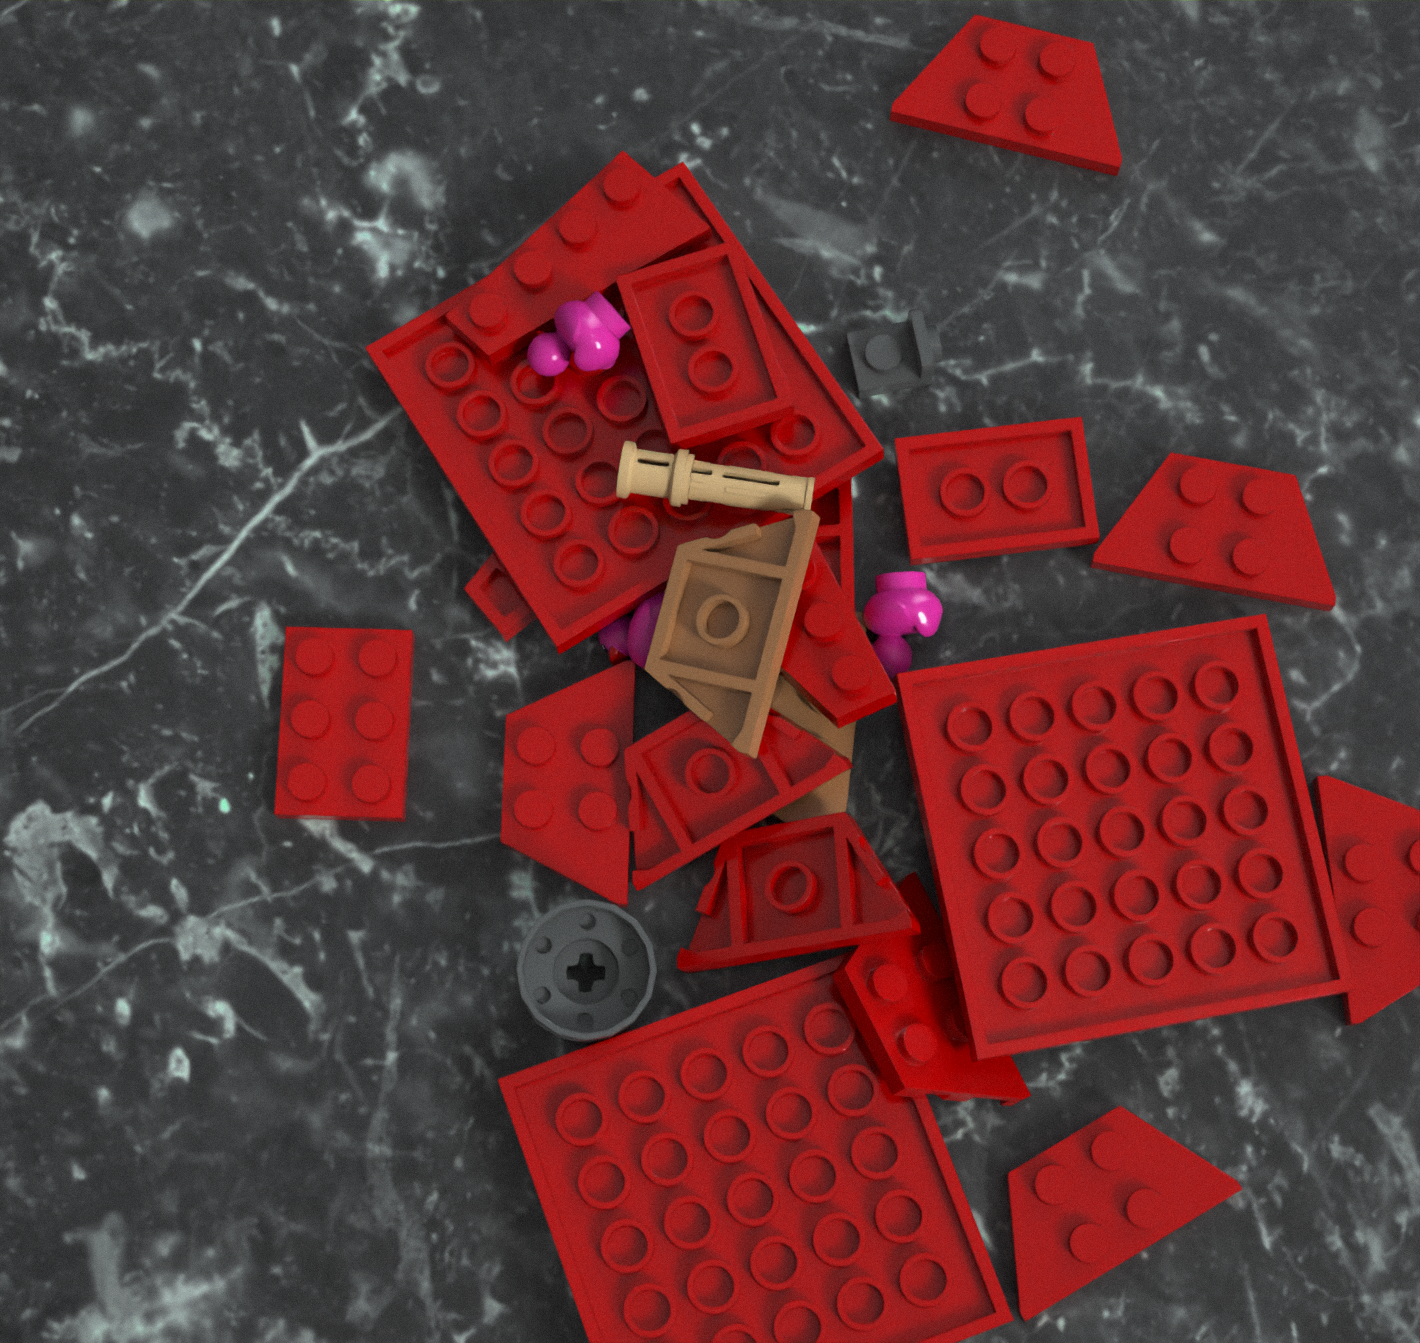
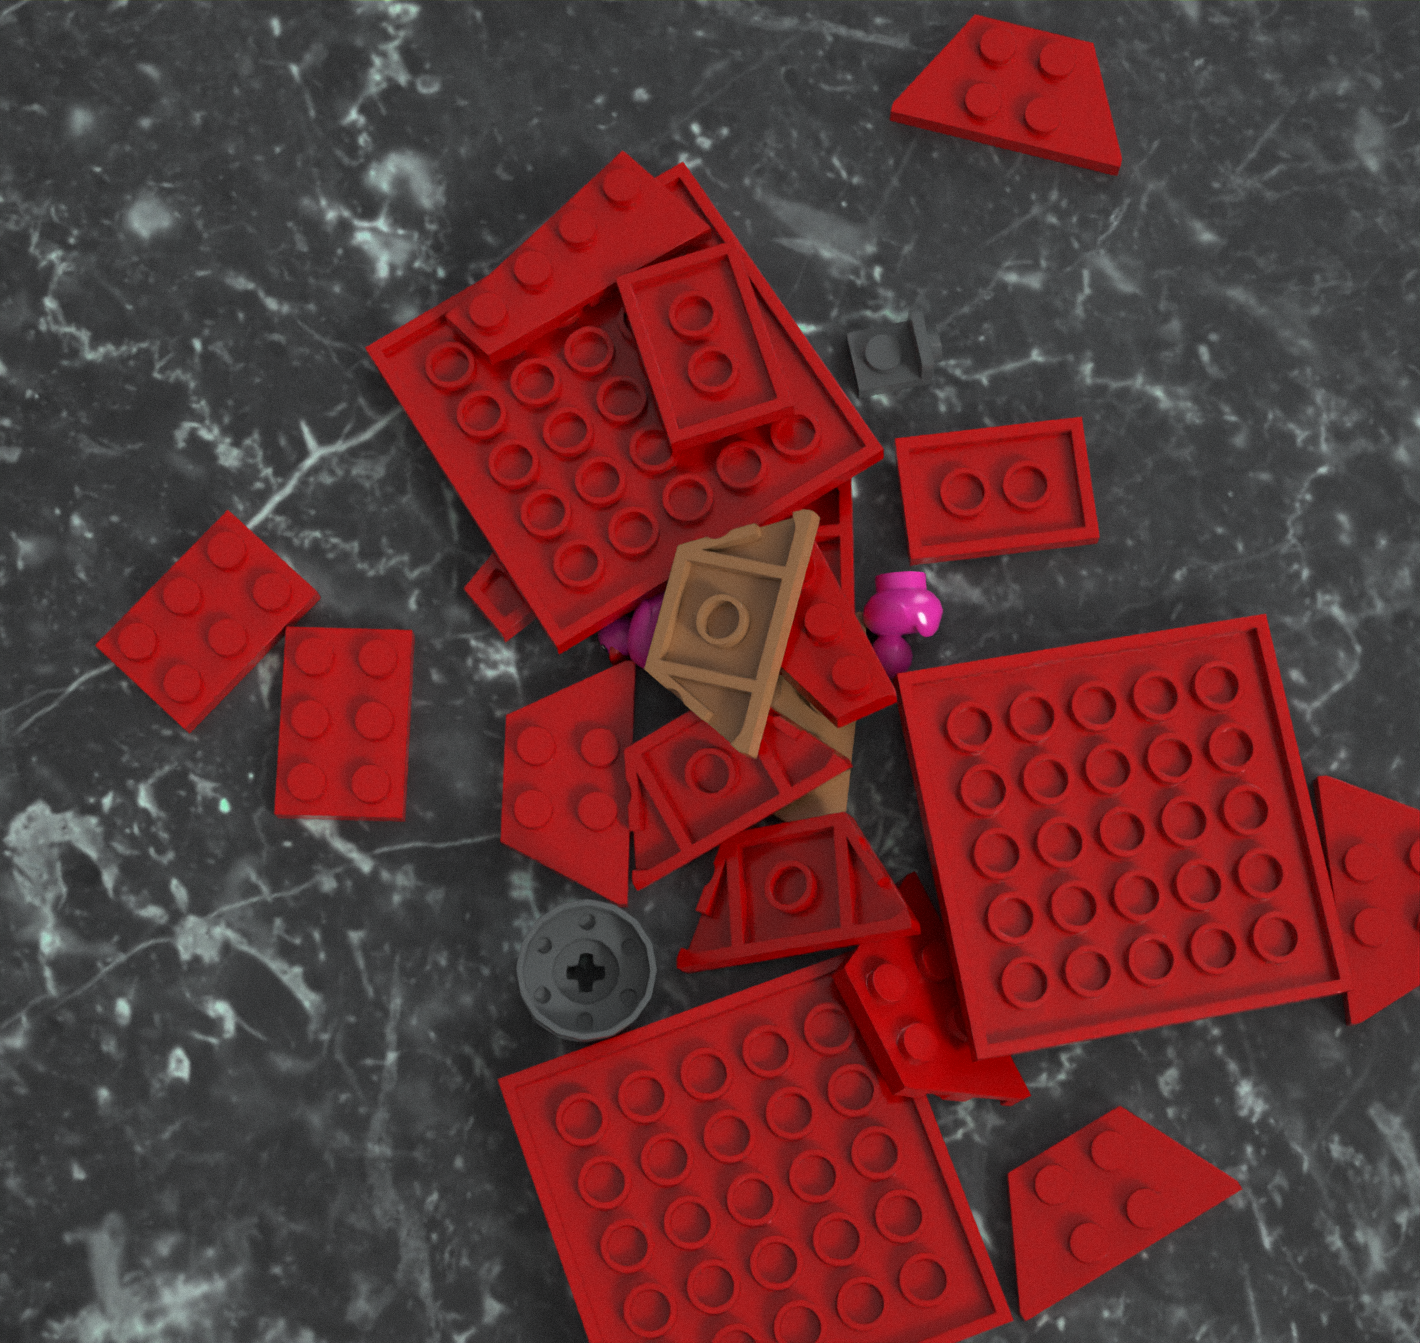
(208, 621): none -> red plate
(587, 329): dark pink animal -> none
(684, 478): tan pin -> none
(1221, 532): red wing -> none

